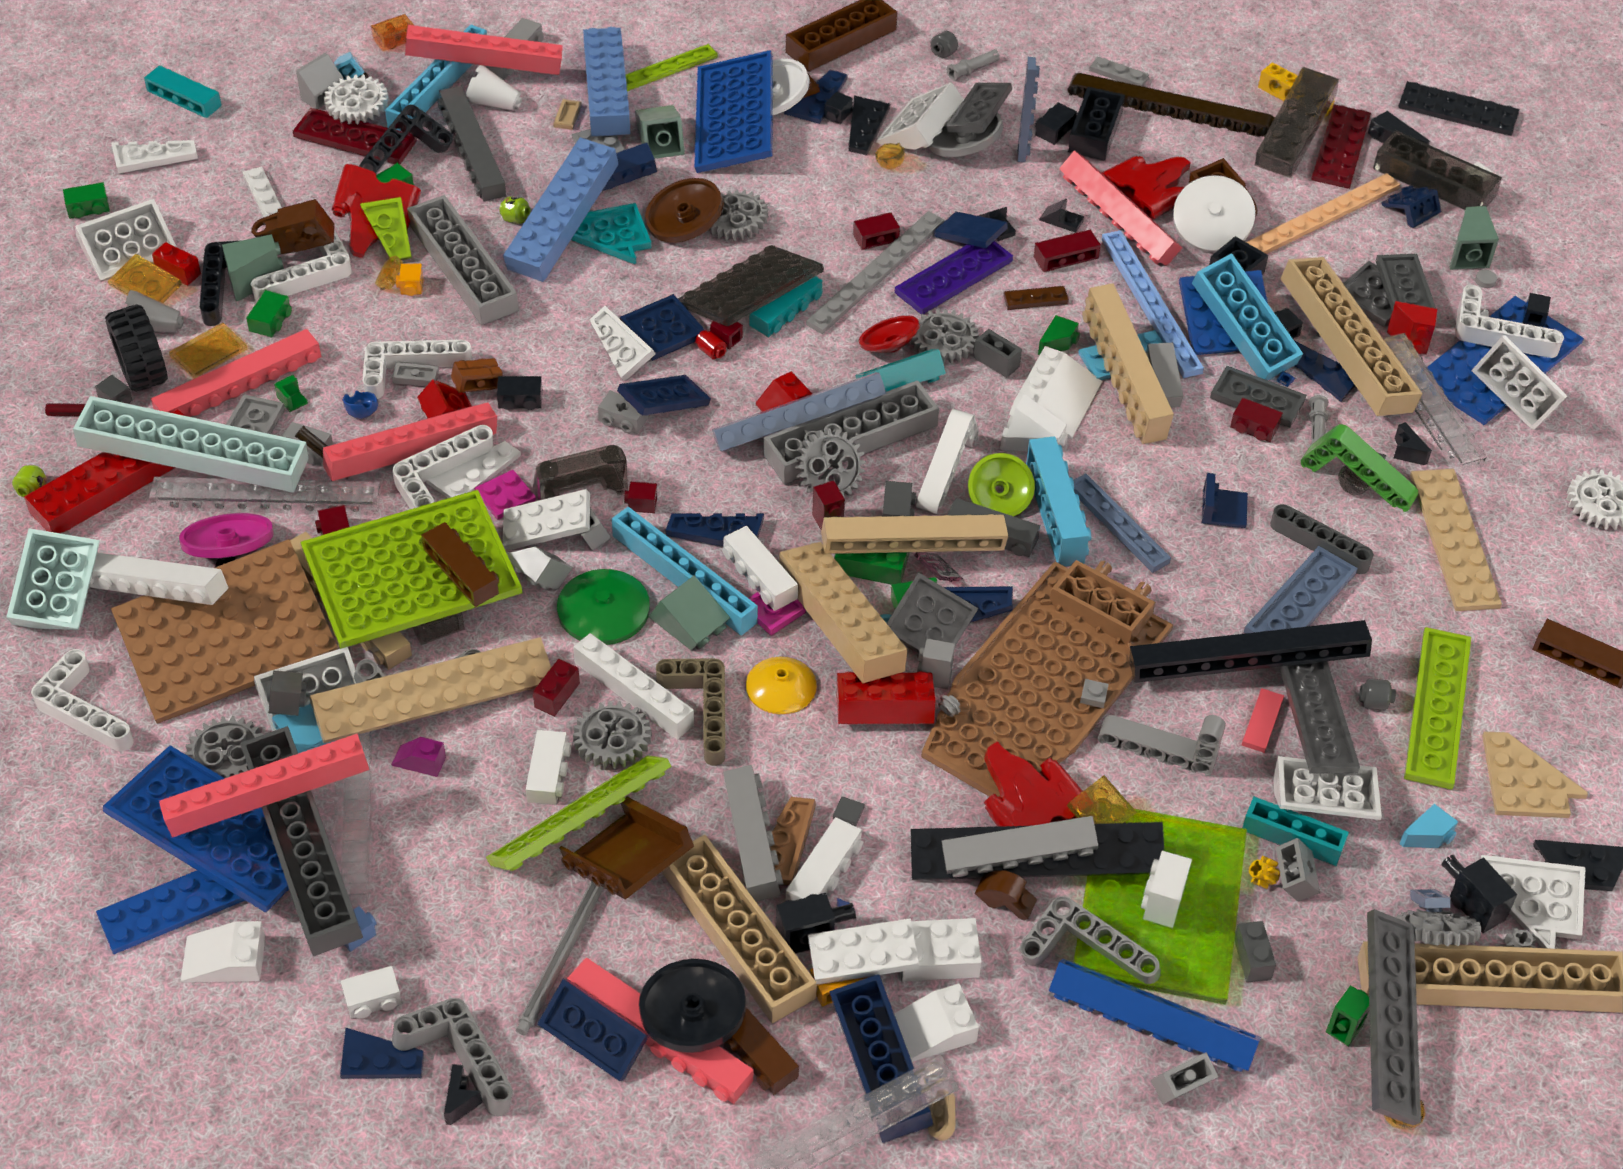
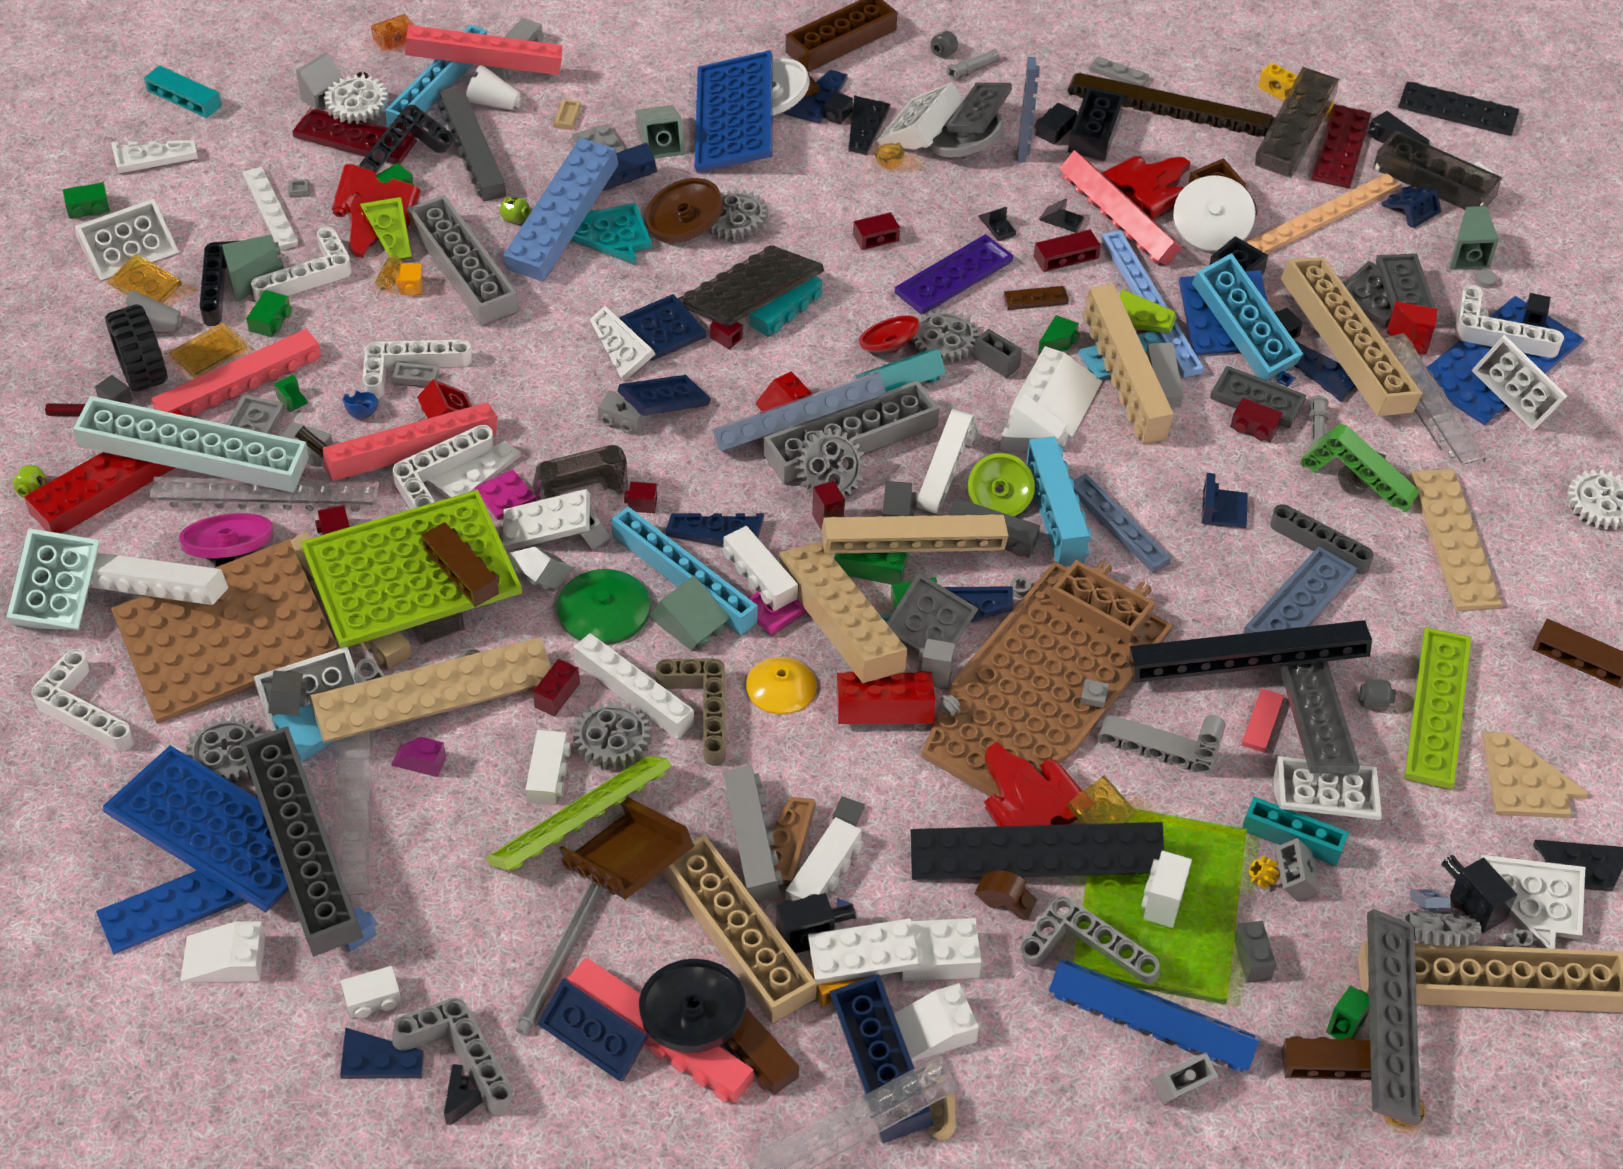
(177, 263): red brick -> none
(263, 785): coral brick -> none
(298, 188): none -> light grey tile
(298, 227): reddish brown brick -> none
(348, 66): medium azure slope -> none
(475, 375): dark orange brick -> none
(519, 392): black brick -> none
(606, 82): medium blue brick -> none
(670, 66): lime tile -> none
(711, 344): red brick -> none
(874, 273): light grey plate -> none
(938, 566): piece -> none
(970, 229): dark blue tile -> none
(1020, 593): none -> light grey bush
(1020, 845): light grey brick -> none
(1147, 314): none -> lime wing
(1326, 1058): none -> reddish brown brick
(1410, 446): black slope -> none
(1430, 829): medium azure slope -> none

